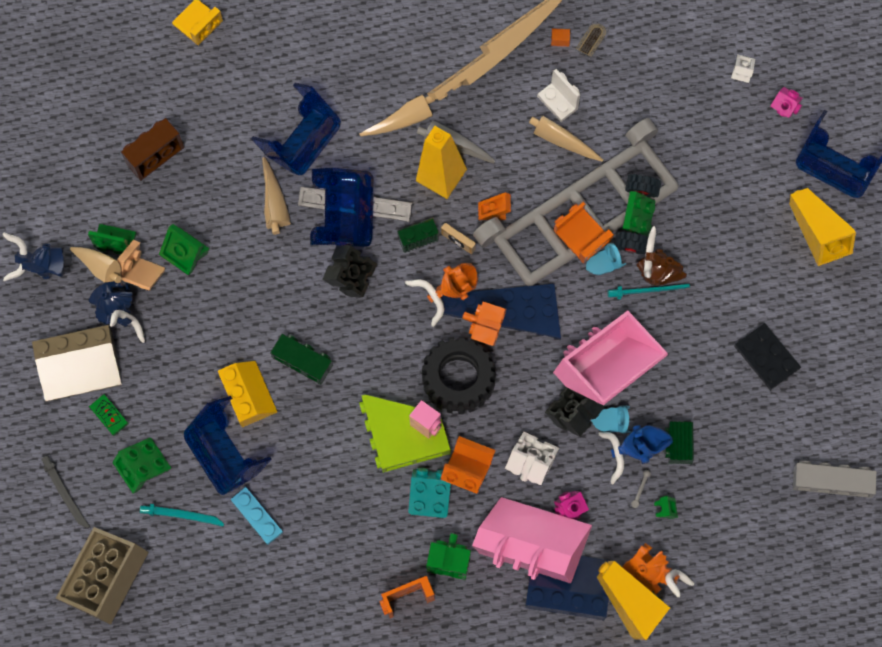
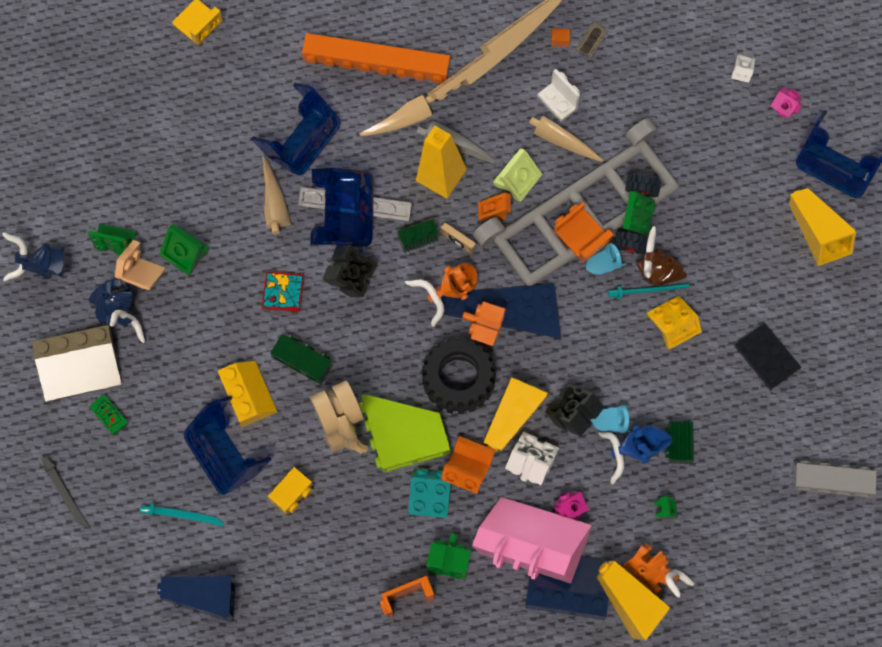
(99, 264): tan piece -> none
(102, 575): dark tan slope -> none
(140, 464): green bracket -> none
(152, 149): reddish brown brick -> none
(201, 594): none -> dark blue slope
(256, 516): medium azure plate -> none
(282, 291): none -> tile
(291, 491): none -> yellow brick
(337, 417): none -> tan animal
(376, 58): none -> orange brick
(425, 420): bright pink brick -> none
(514, 411): none -> yellow slope
(518, 175): none -> yellowish green bracket
(609, 359): bright pink piece -> none
(635, 503): light grey hinge -> none
(675, 321): none -> yellow bracket

